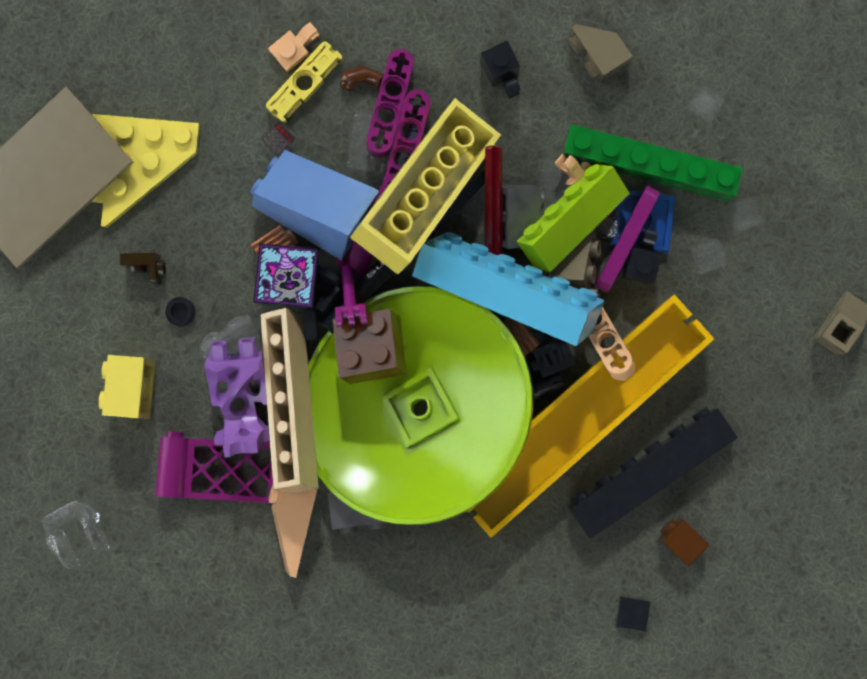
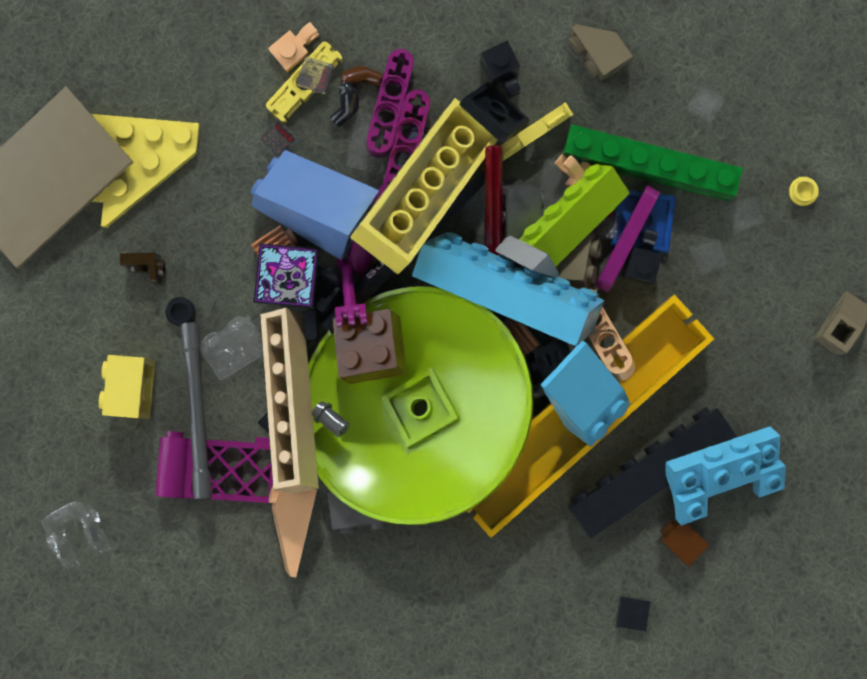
(200, 474): none -> dark grey piece
(244, 428): medium lavender hips -> none
(315, 75): none -> clear tile
(330, 419): none -> dark grey pin
(349, 104): none -> black arm
(494, 112): none -> black tile
(527, 256): none -> light grey slope
(536, 130): none -> light yellow piece
(585, 394): none -> medium azure slope
(723, 468): none -> medium azure bracket
(803, 191): none -> light yellow plate

